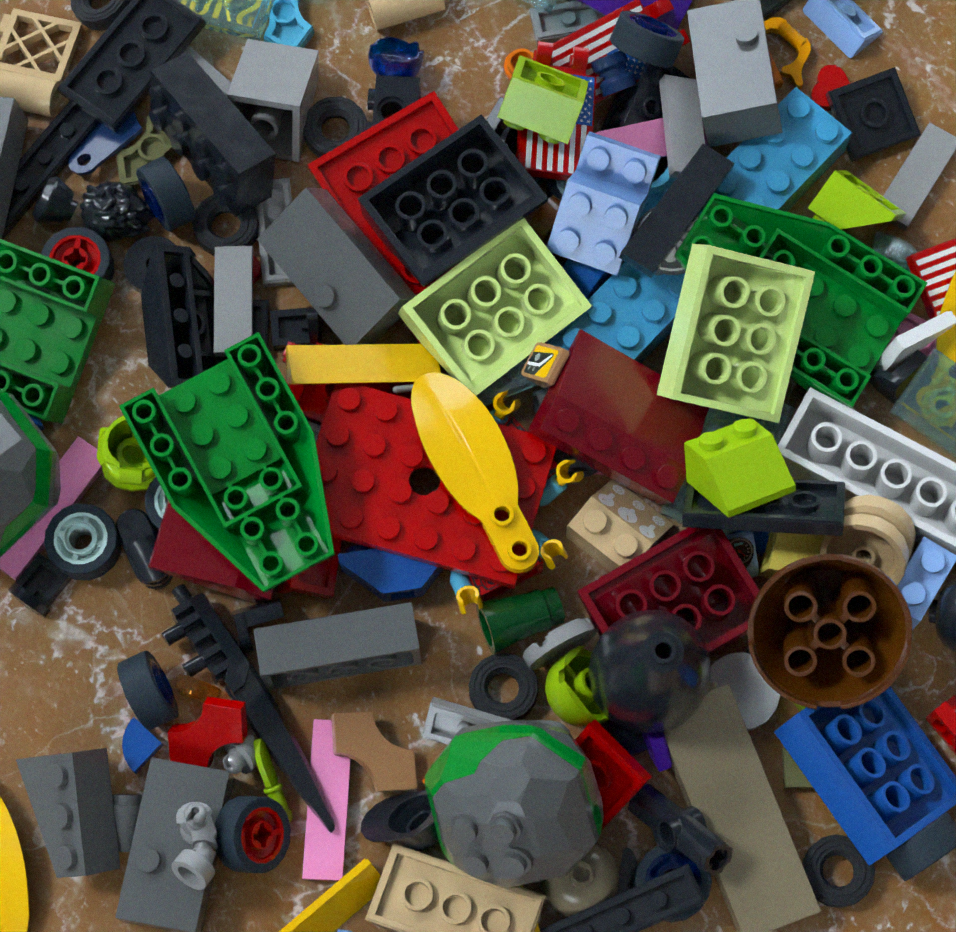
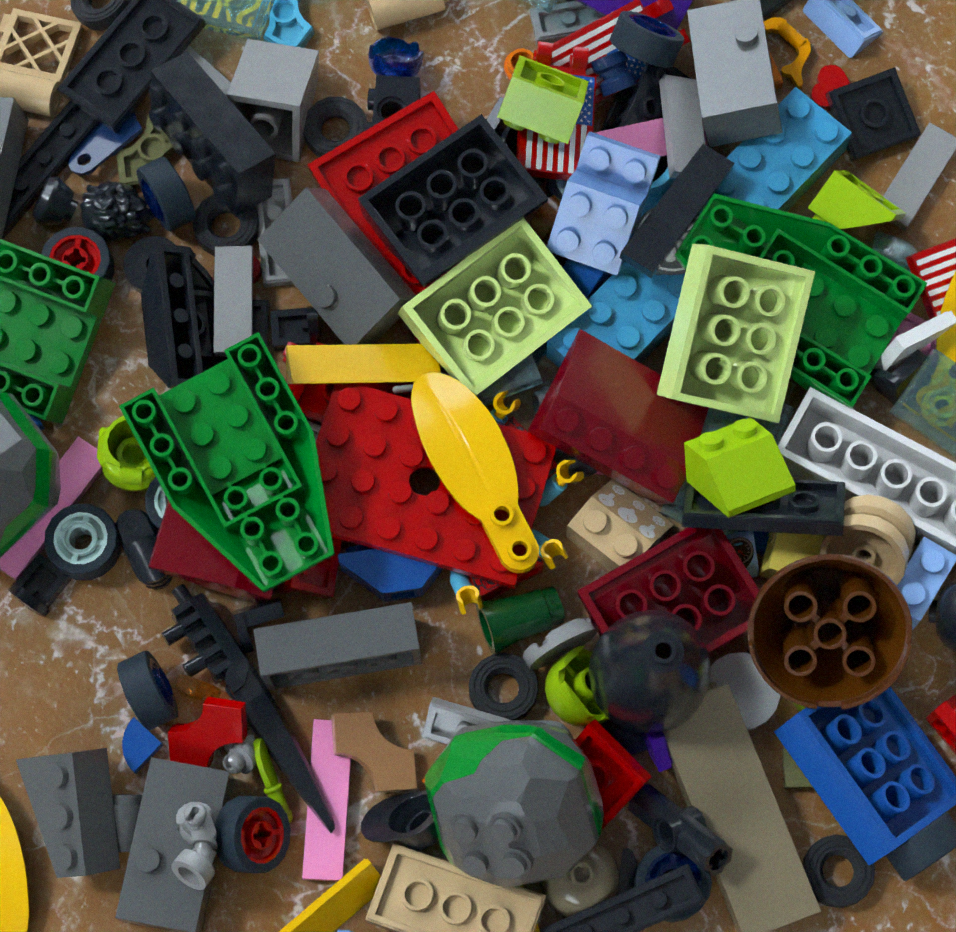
(544, 364): slope -> none

